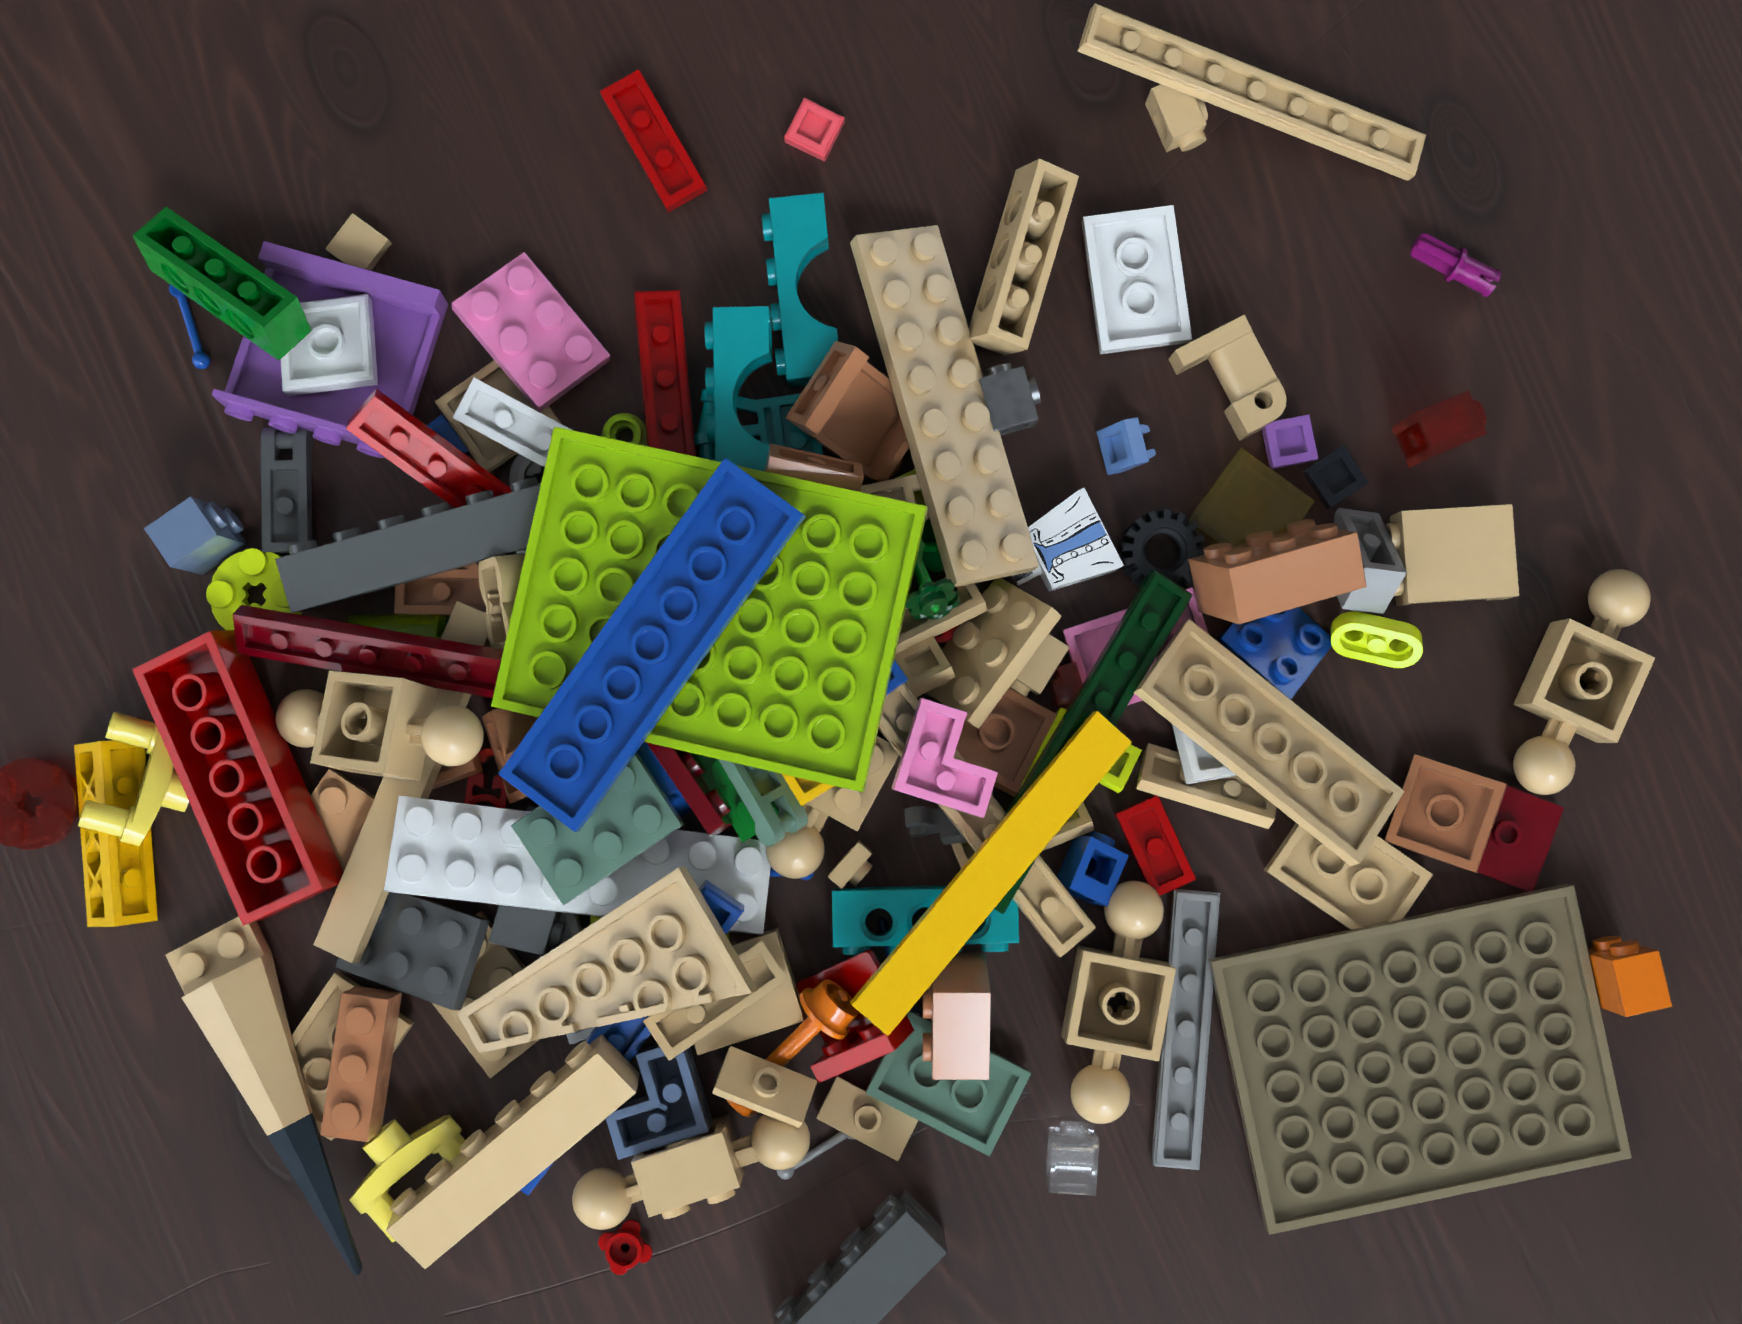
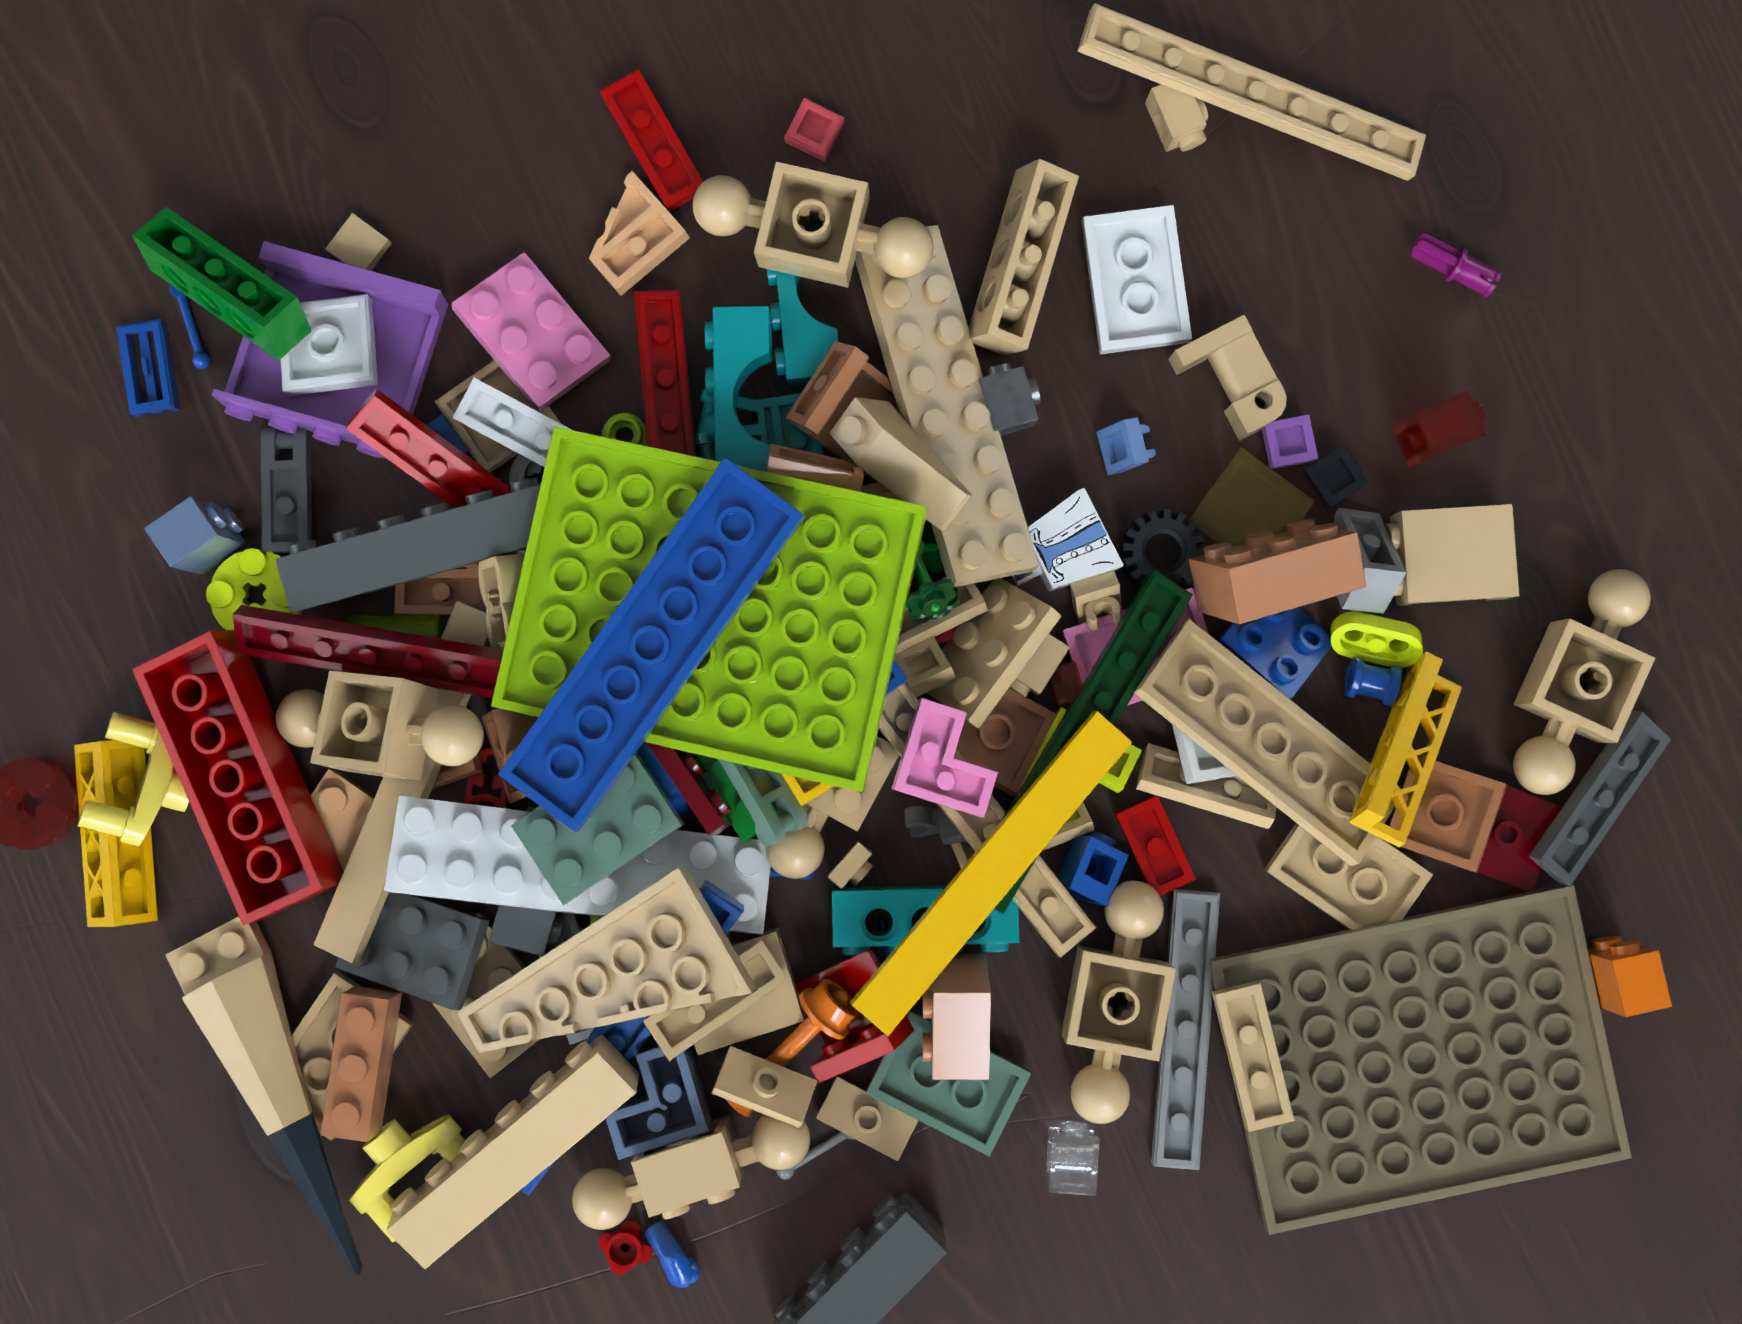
(165, 365): none -> blue tile
(635, 237): none -> light nougat wing
(677, 1267): none -> blue arm
(795, 200): none -> tan brick
(899, 459): none -> tan slope
(1097, 598): none -> tan tile
(1253, 1056): none -> tan plate
(1372, 681): none -> blue bush
(1396, 748): none -> yellow fence
(1599, 799): none -> dark grey plate

